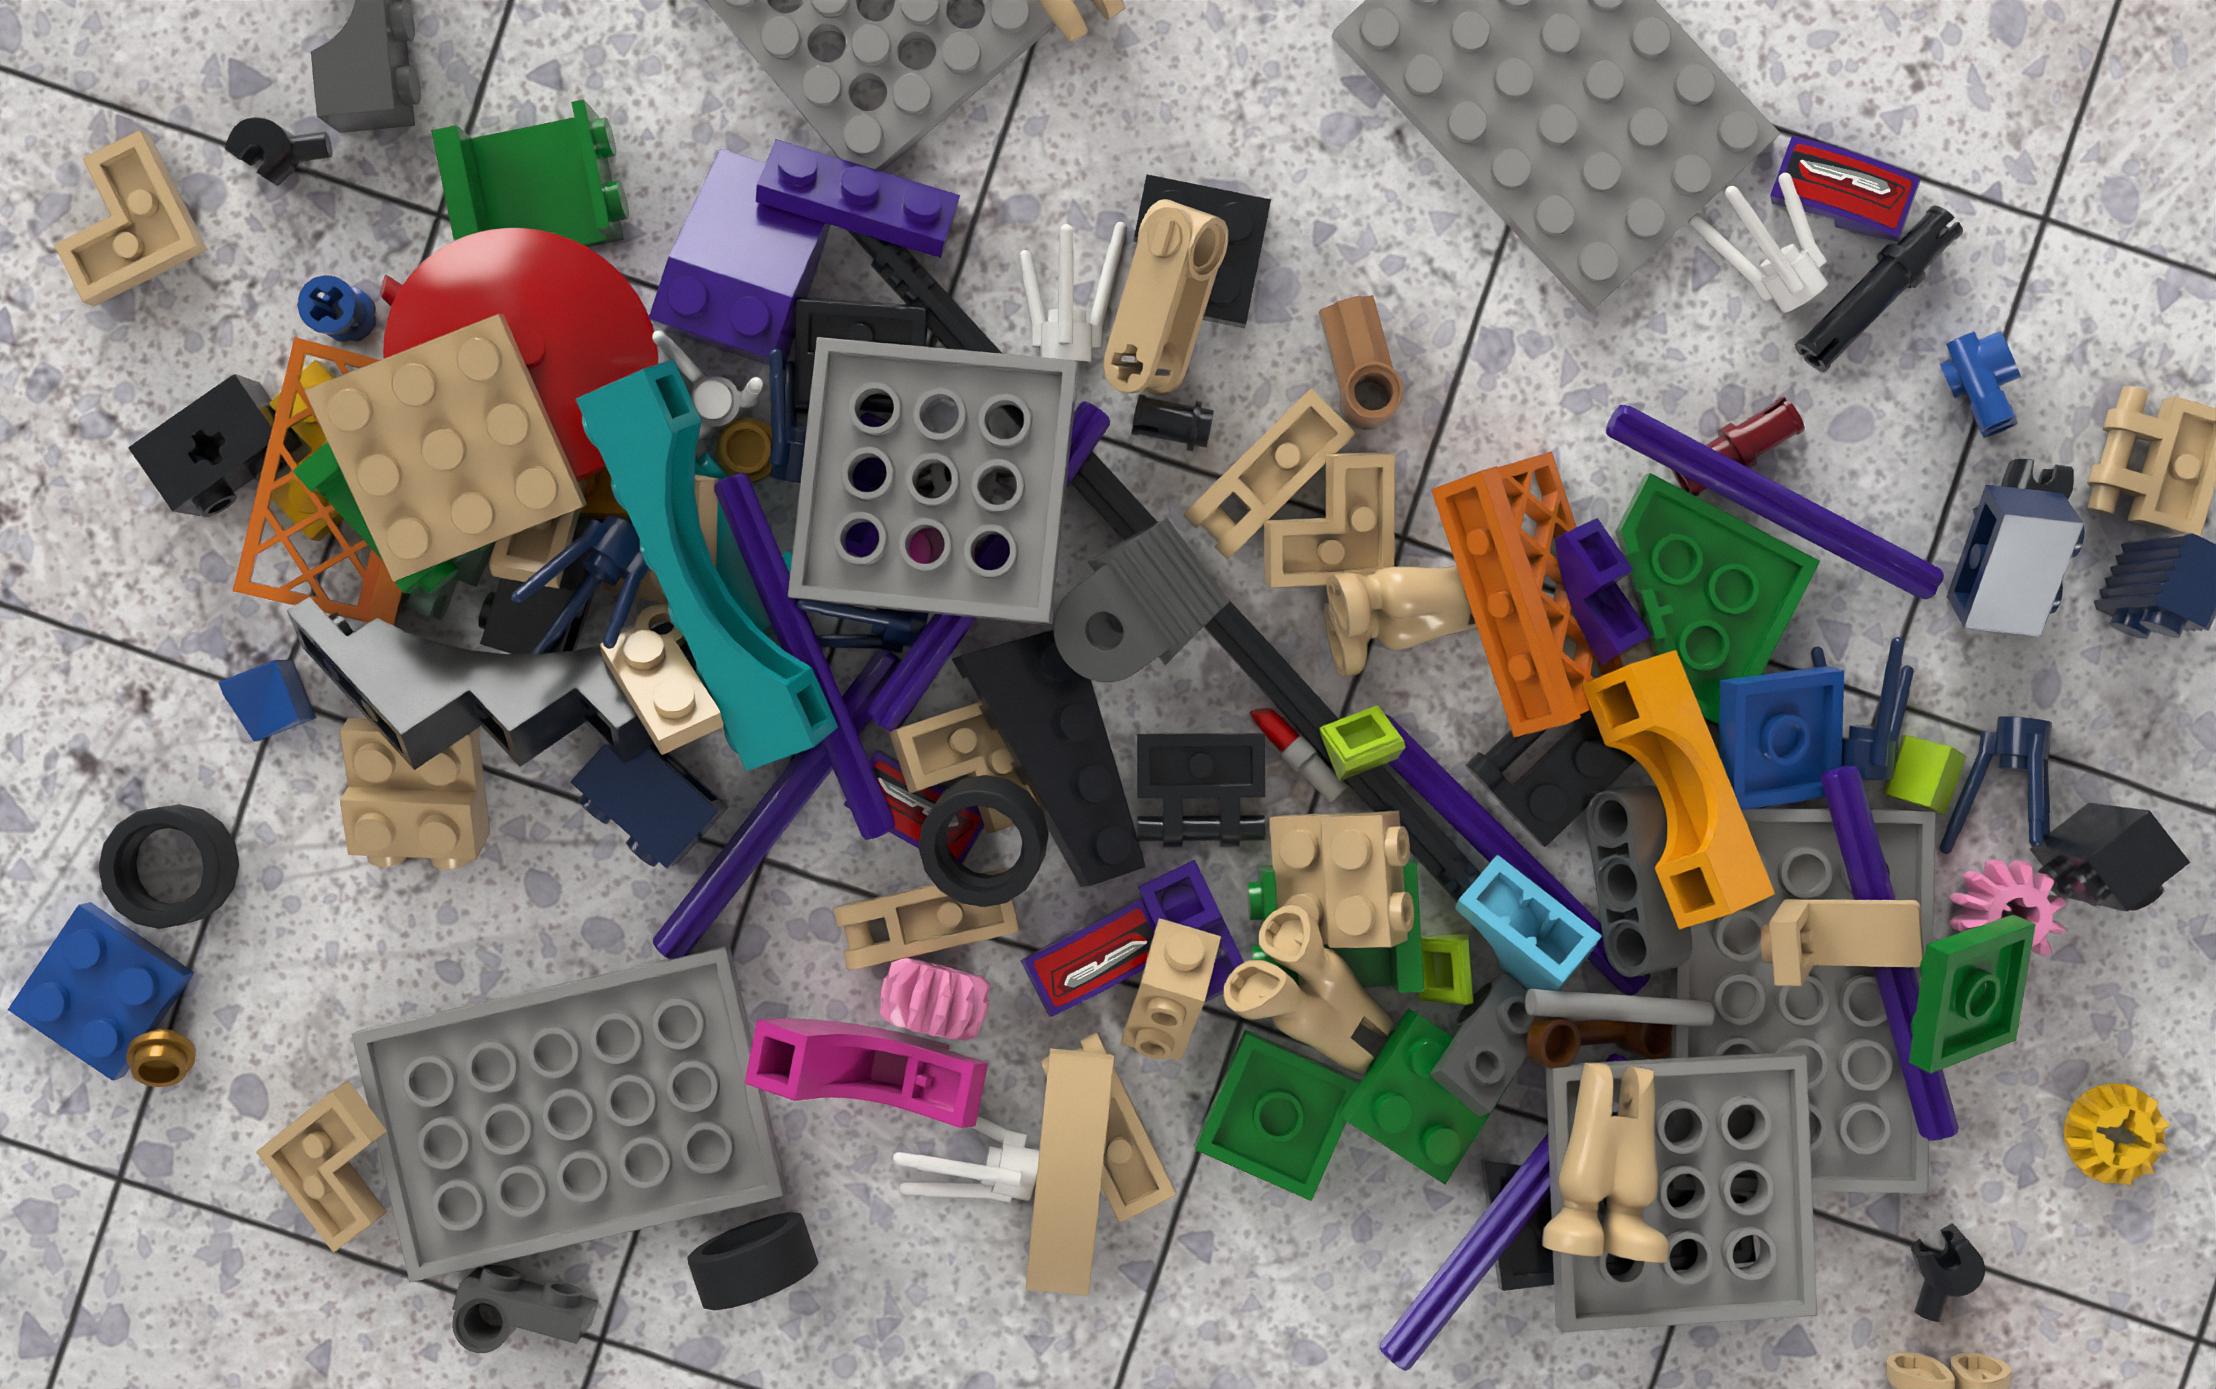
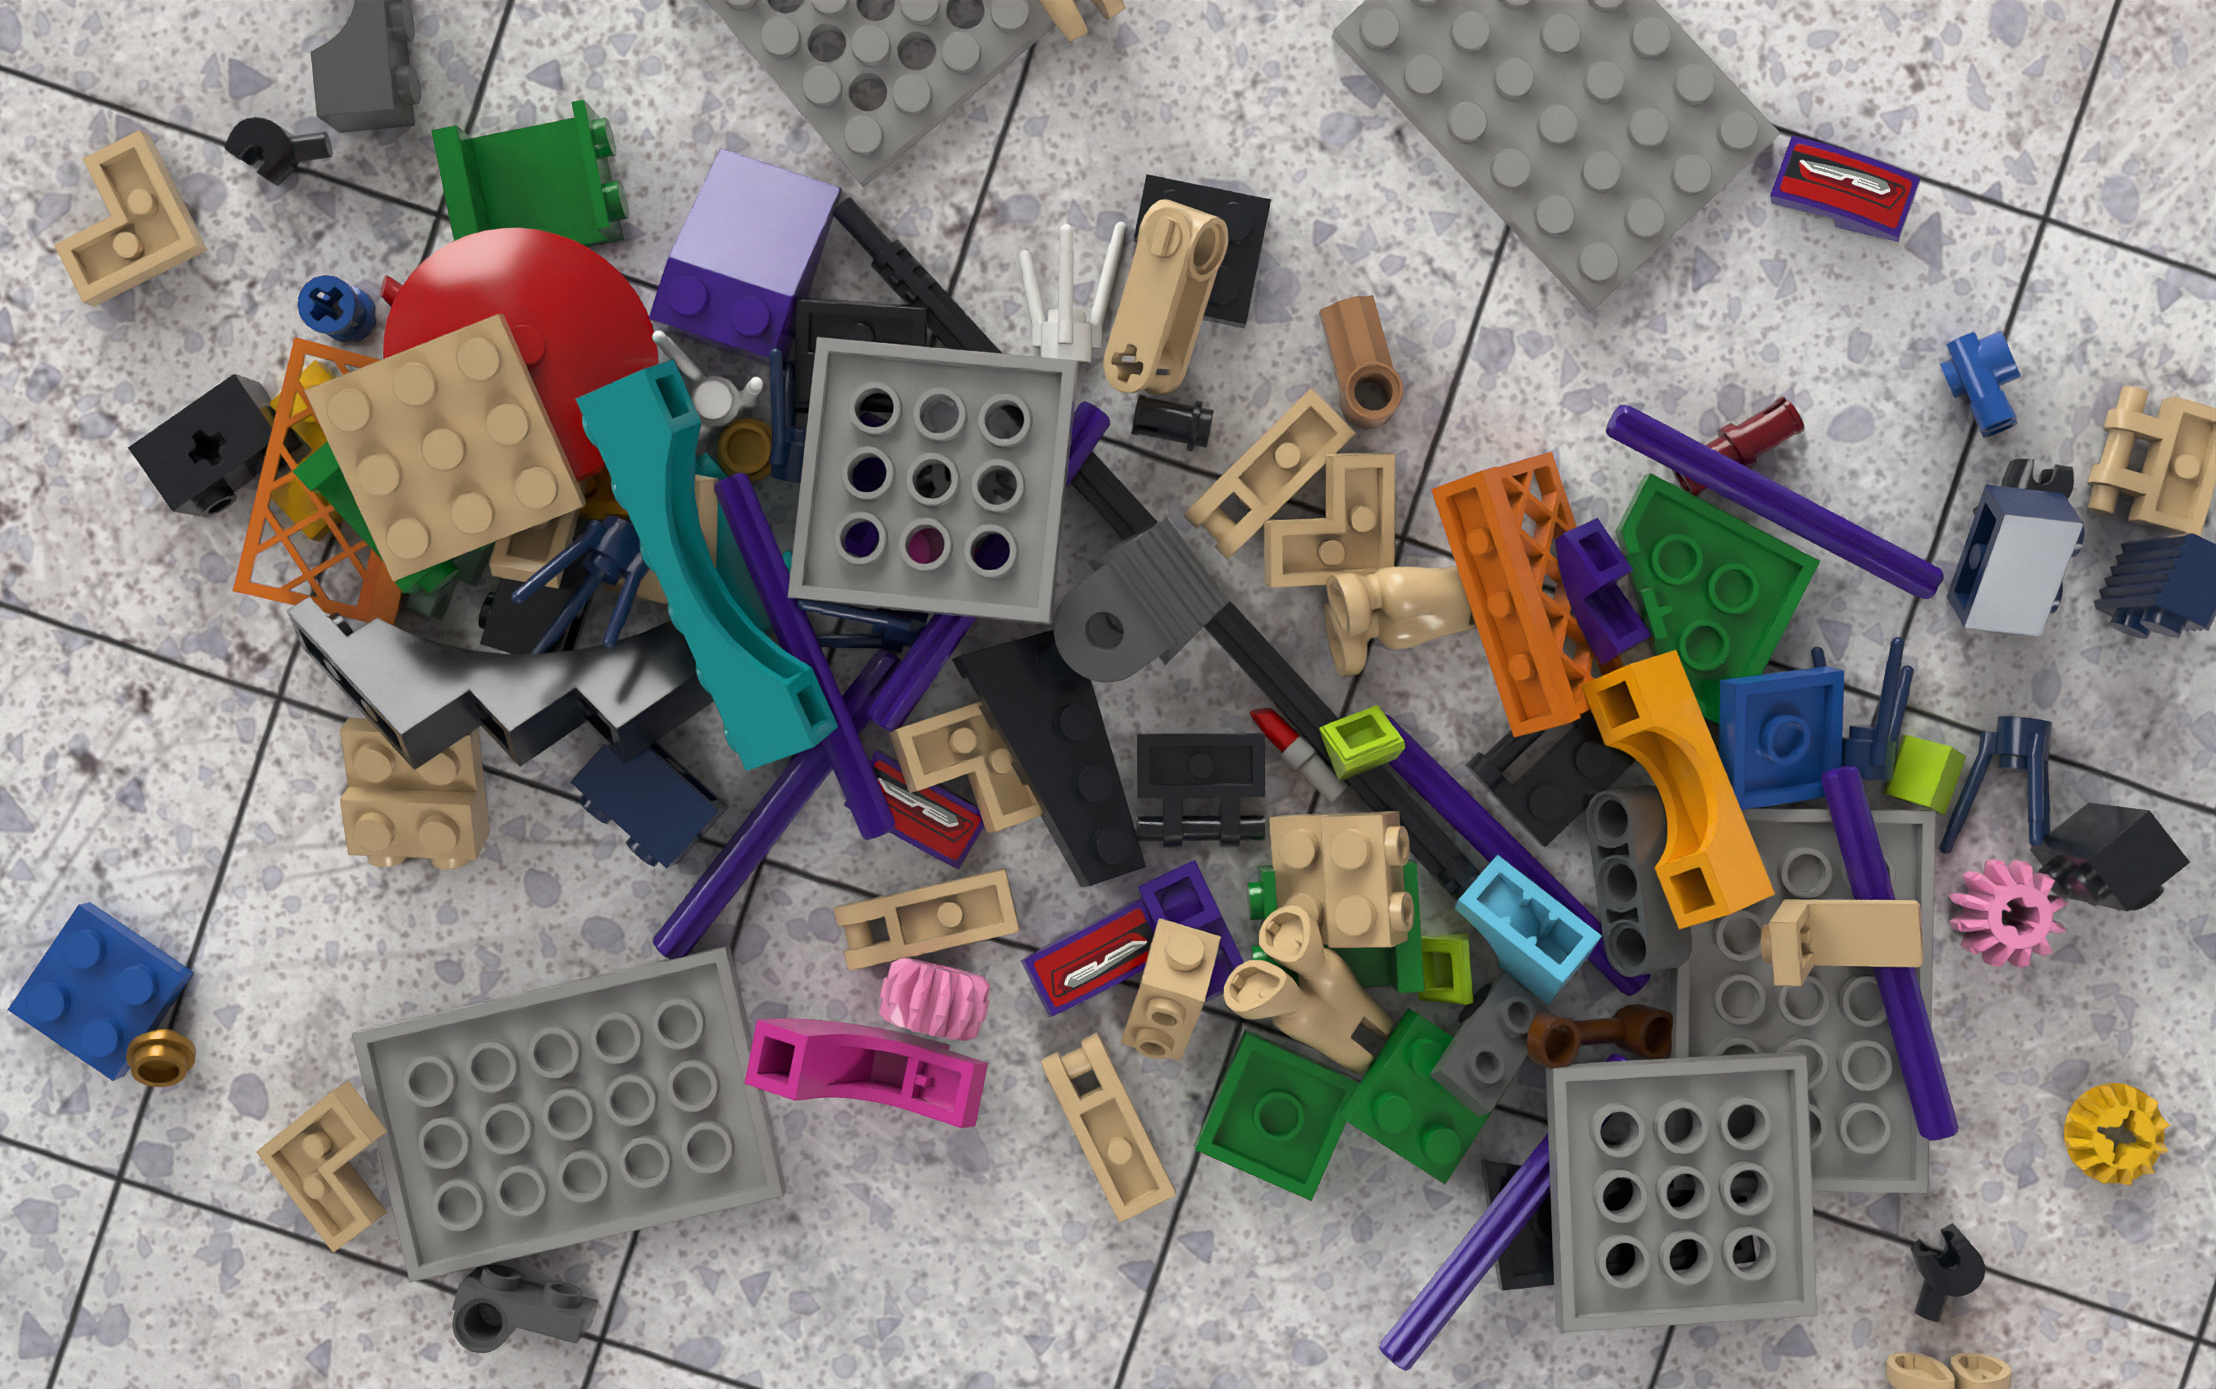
(120, 872): black tyre -> none
(268, 699): blue slope -> none
(661, 682): tan hinge -> none
(752, 1261): black tyre -> none
(857, 198): dark purple plate -> none
(958, 880): black tyre -> none
(1005, 1173): white plant -> none
(1069, 1171): tan slope -> none
(1614, 1161): tan piece -> none
(1619, 1007): light grey bar -> none
(1789, 274): white plant -> none
(1897, 268): black pin -> none
(1971, 993): green plate -> none

